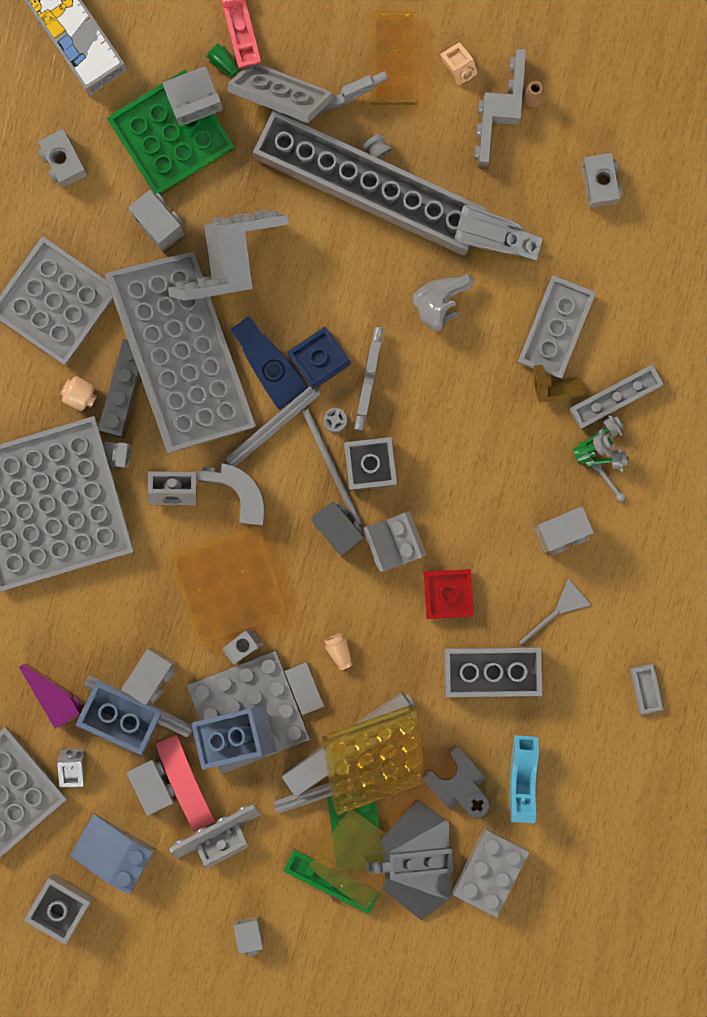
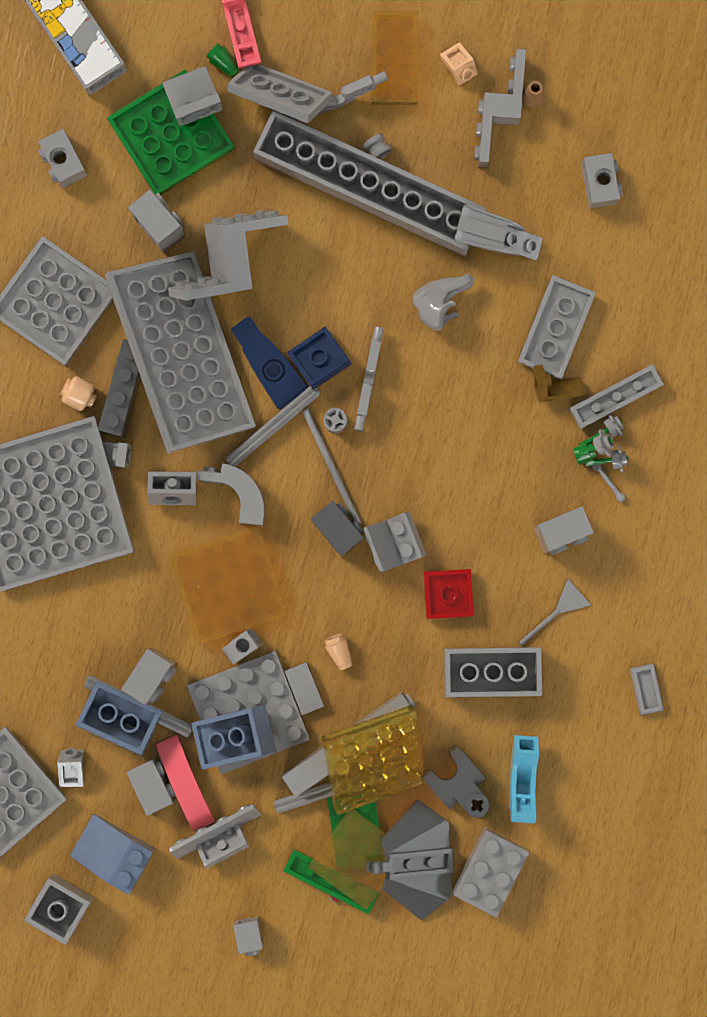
(55, 699): magenta slope -> none
(370, 464): light grey brick -> none

